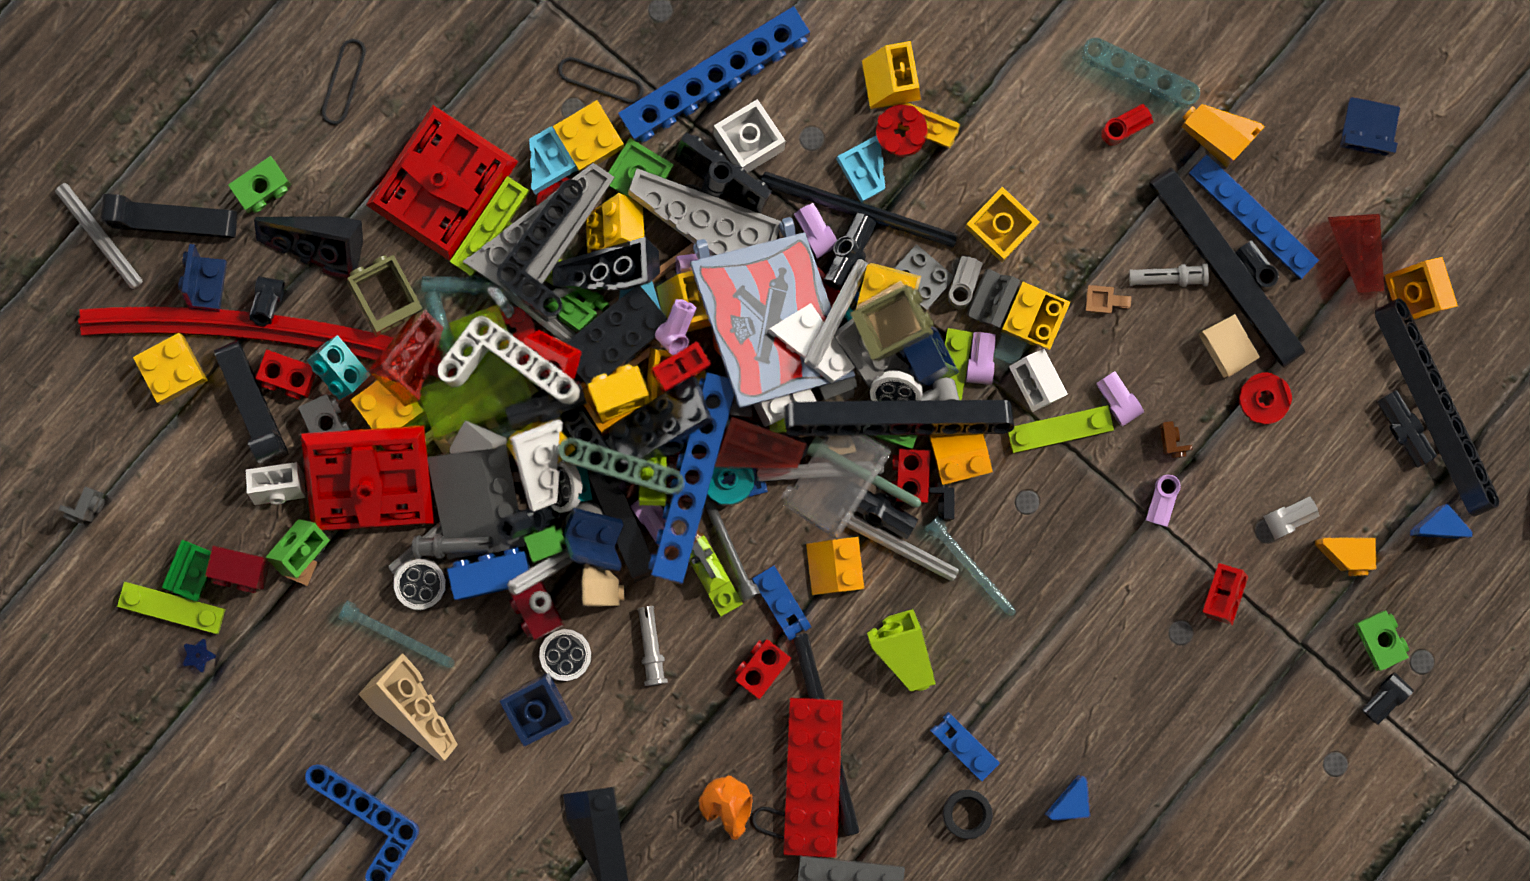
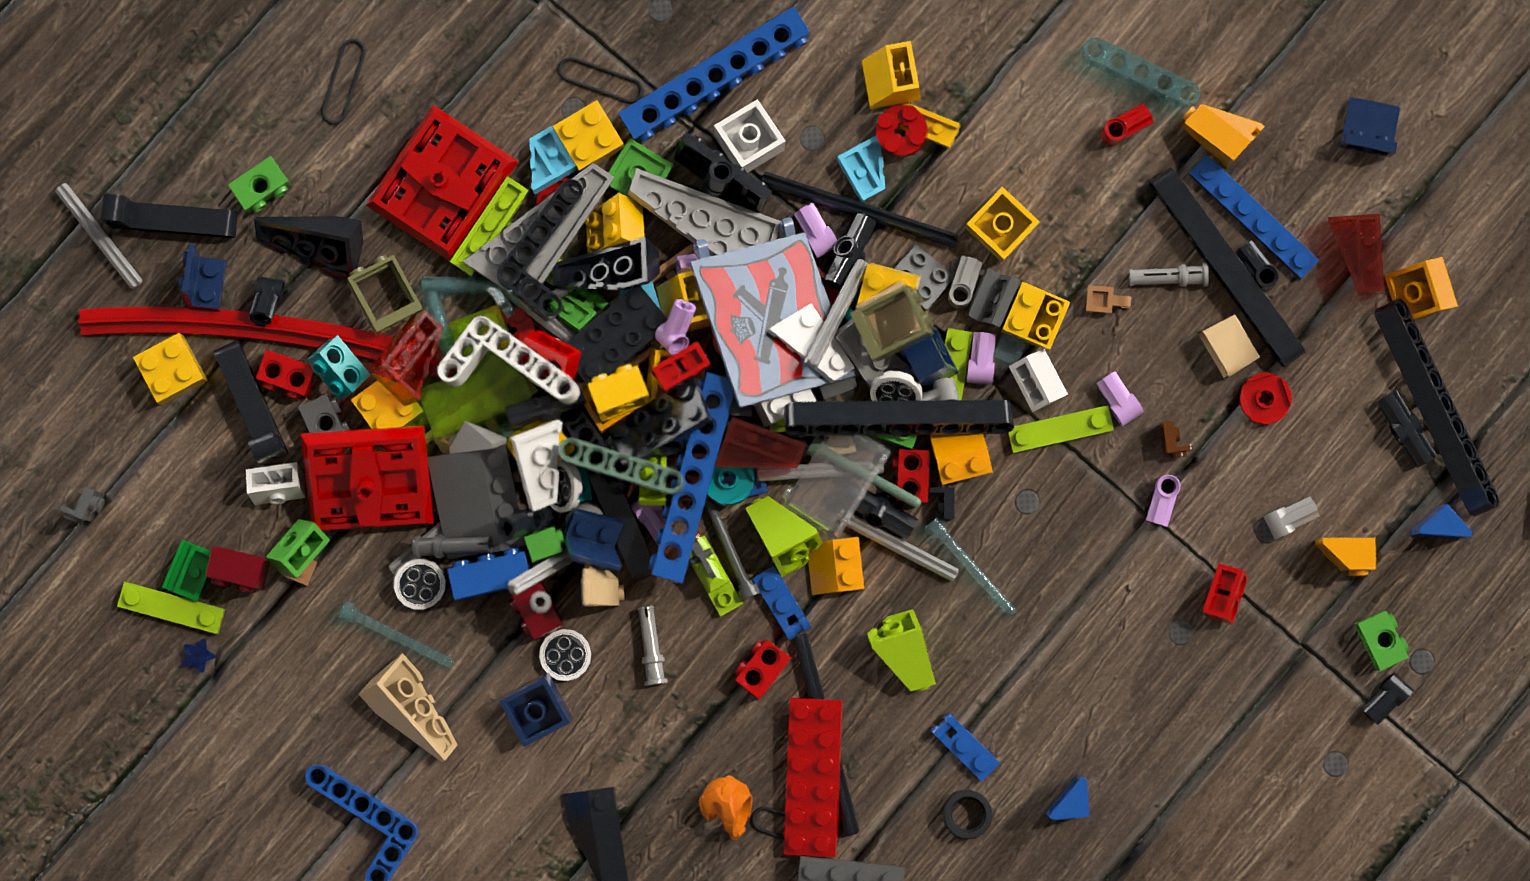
(783, 534): none -> lime slope

